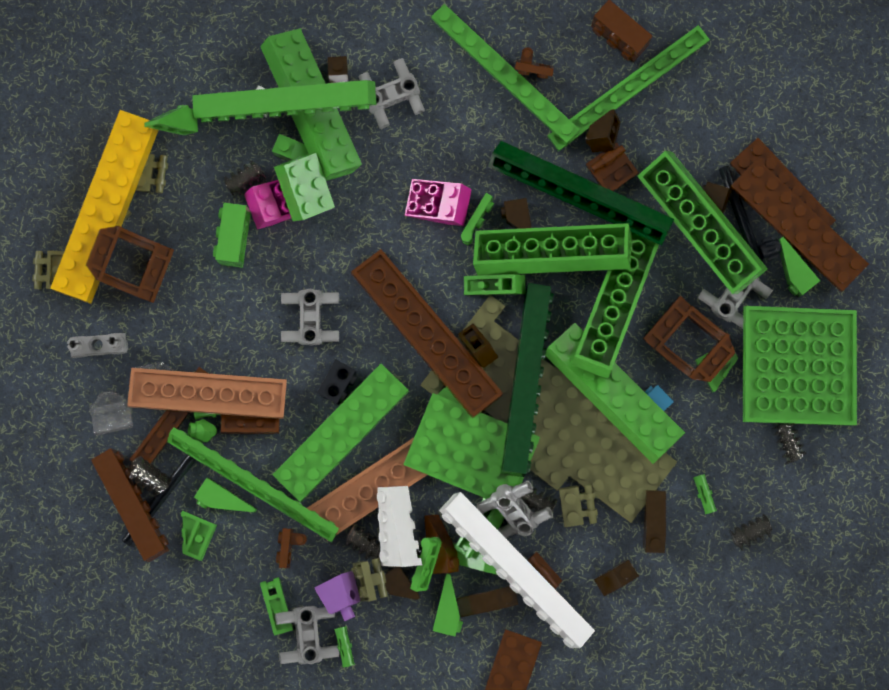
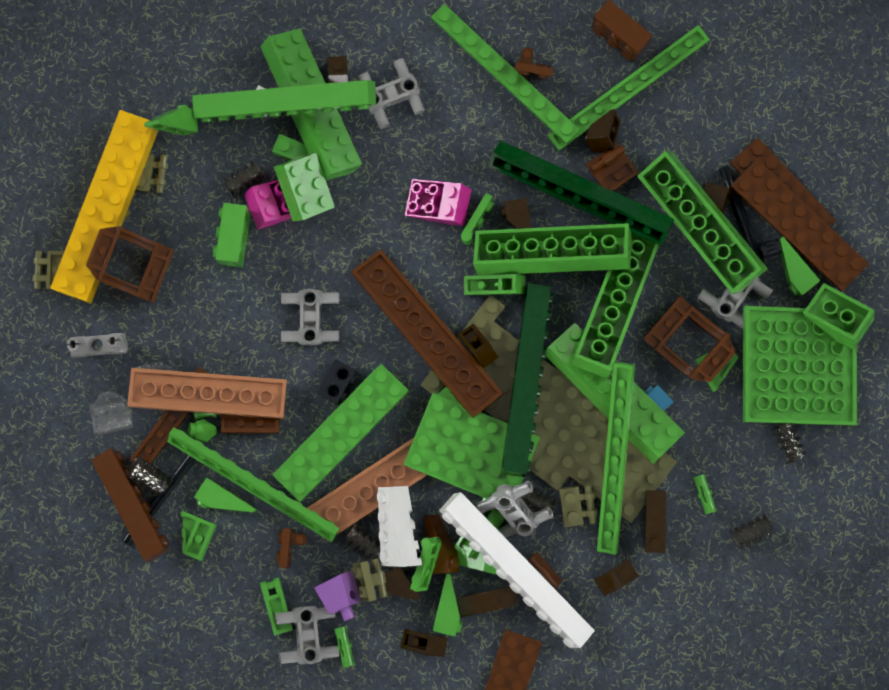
(424, 643): none -> dark brown slope
(615, 457): none -> bright green plate
(839, 315): none -> bright green slope

